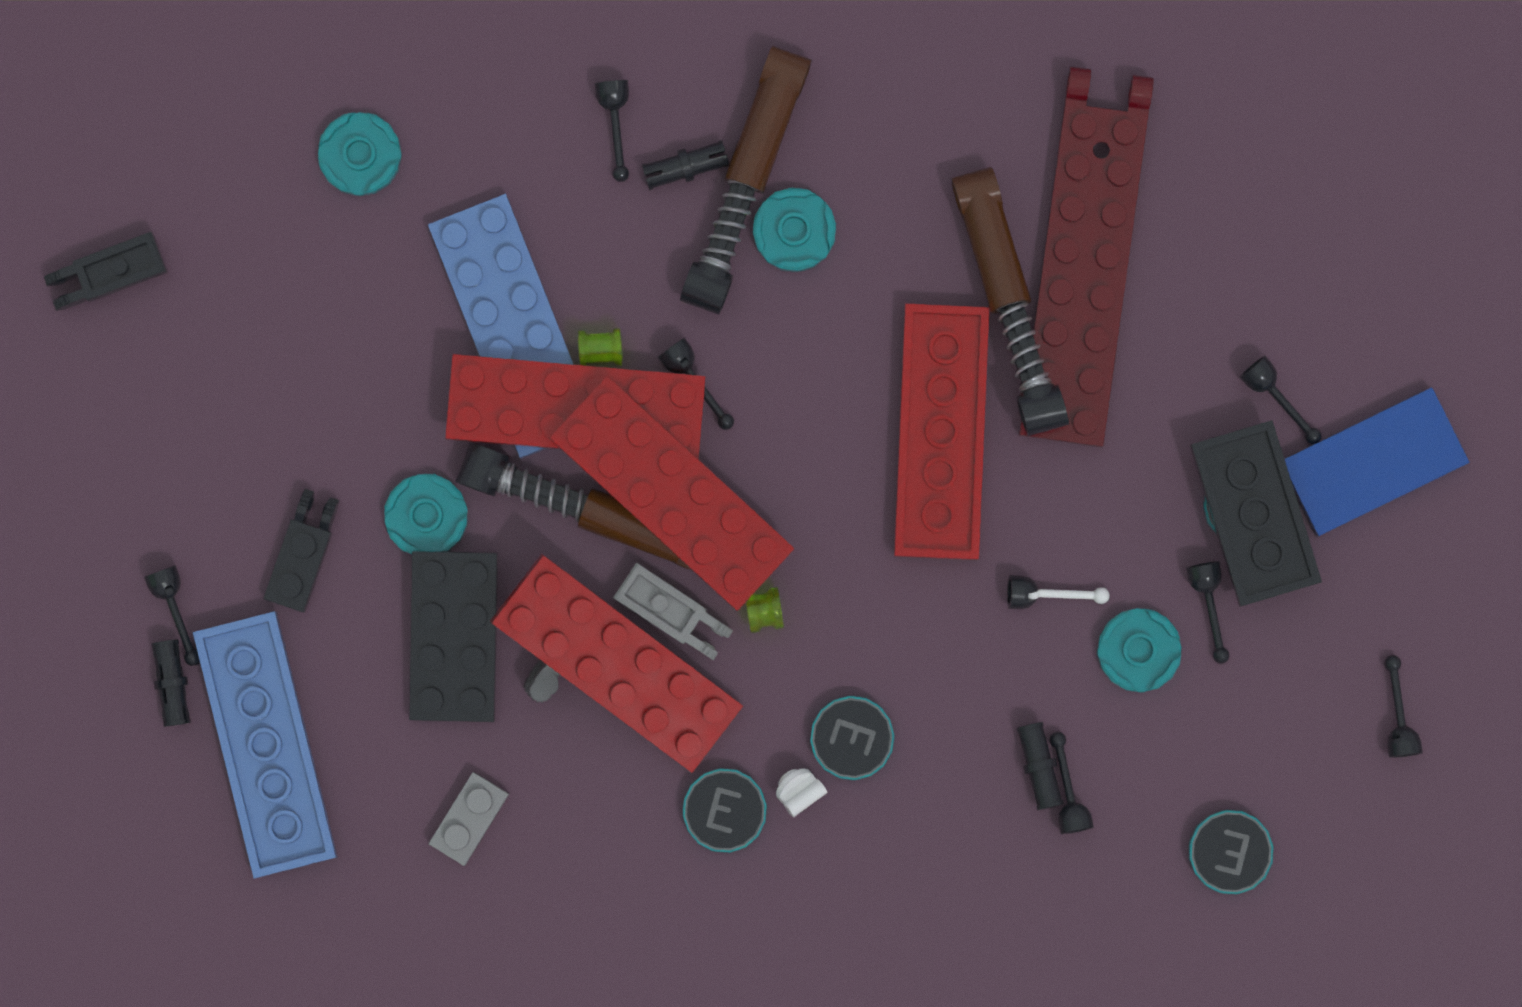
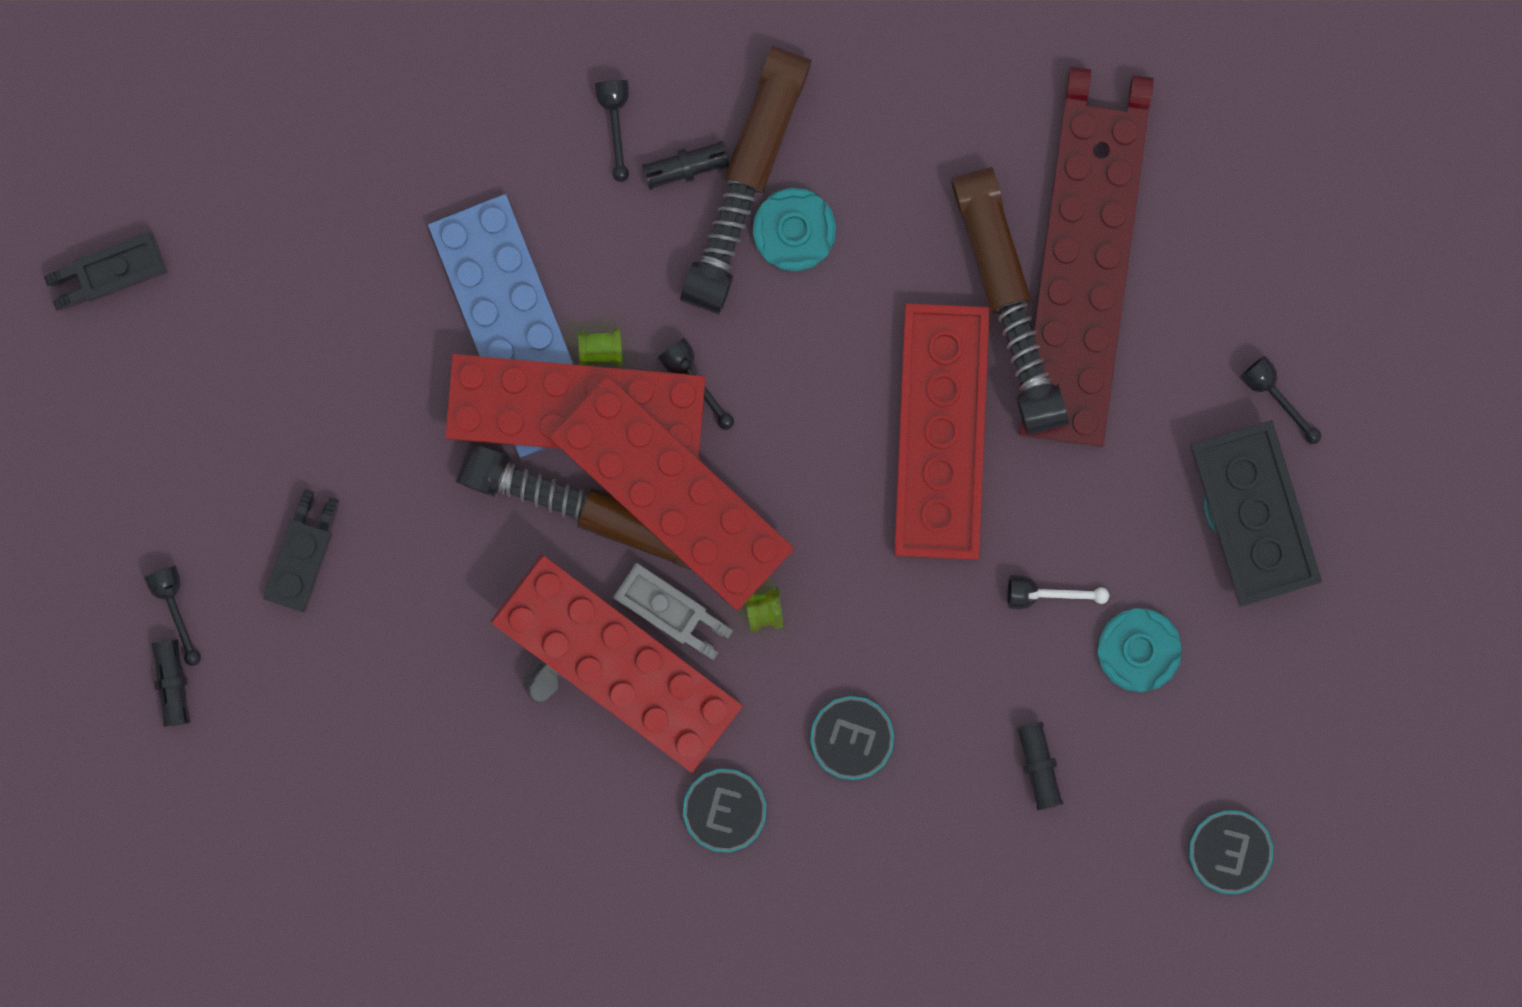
(265, 744): medium blue plate -> none
(359, 153): teal tile -> none
(426, 514): teal tile -> none
(453, 636): black plate -> none
(469, 818): light grey plate -> none
(799, 790): white plate -> none
(1073, 816): black hinge -> none
(1205, 579): black hinge -> none
(1375, 462): blue tile -> none
(1402, 740): black hinge -> none

